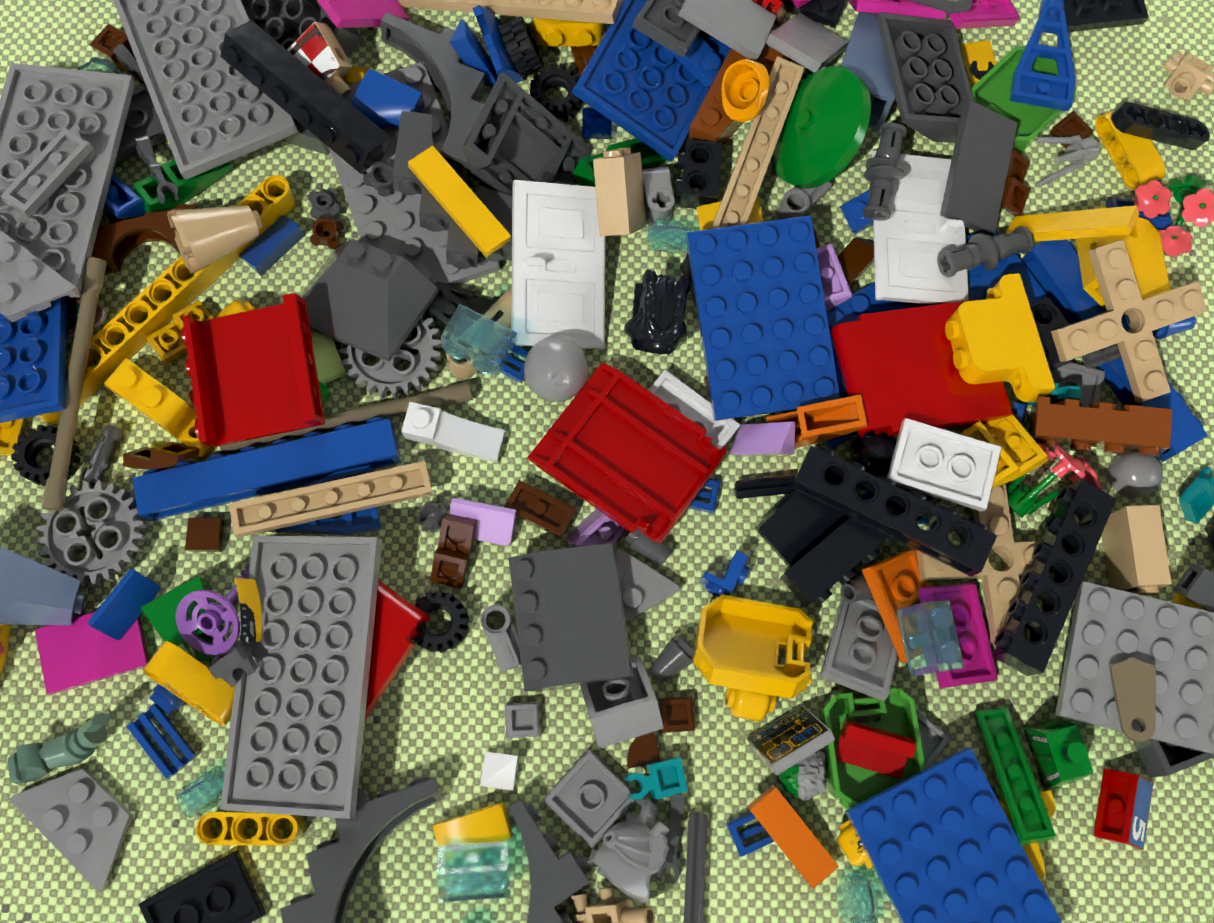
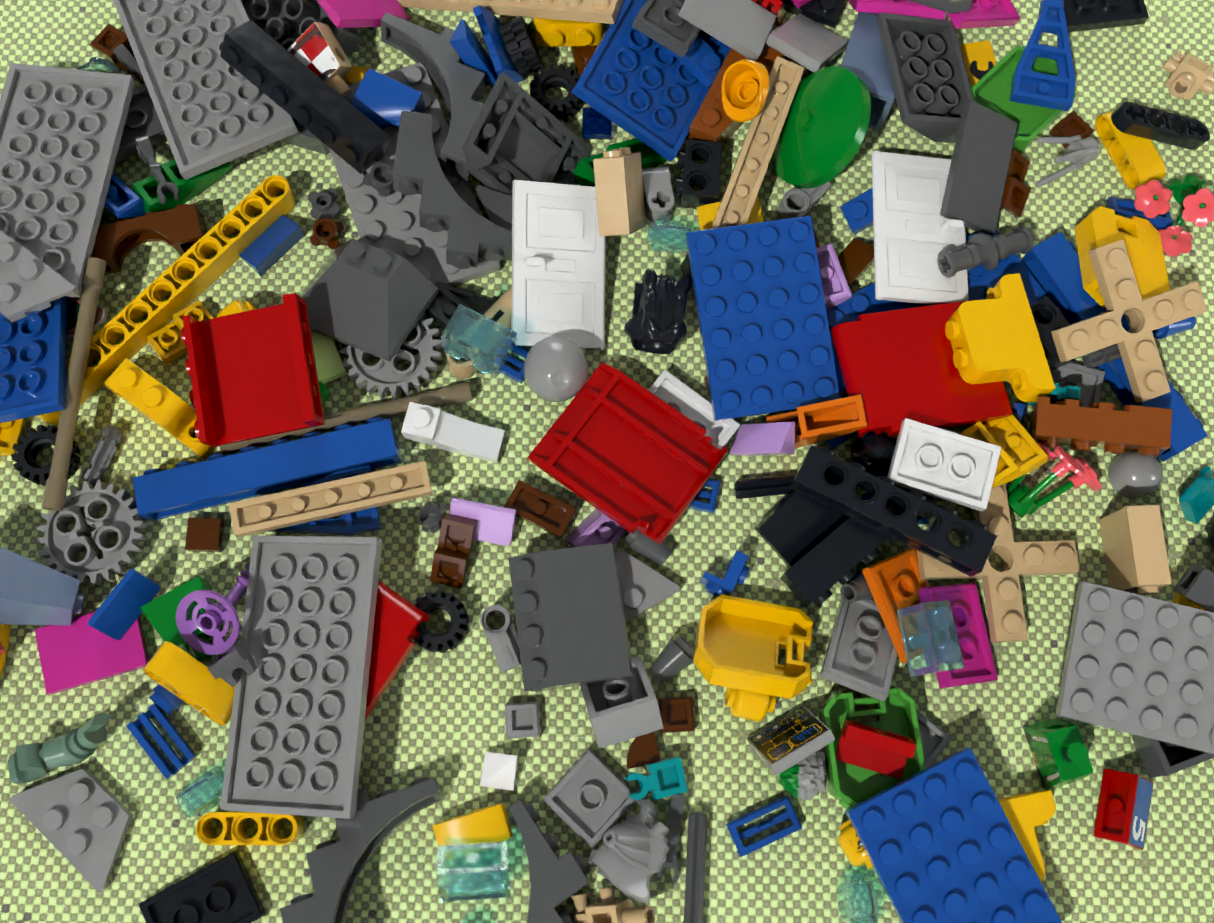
(46, 172): light grey plate -> none
(159, 456): reddish brown slope -> none
(212, 233): tan cone -> none
(249, 610): sticker -> none
(459, 201): yellow tile -> none
(793, 836): orange tile -> none
(883, 171): dark grey piece -> none
(1014, 776): green tile -> none
(1078, 224): yellow tile -> none
(1093, 510): black brick -> none
(1135, 697): dark tan piece -> none

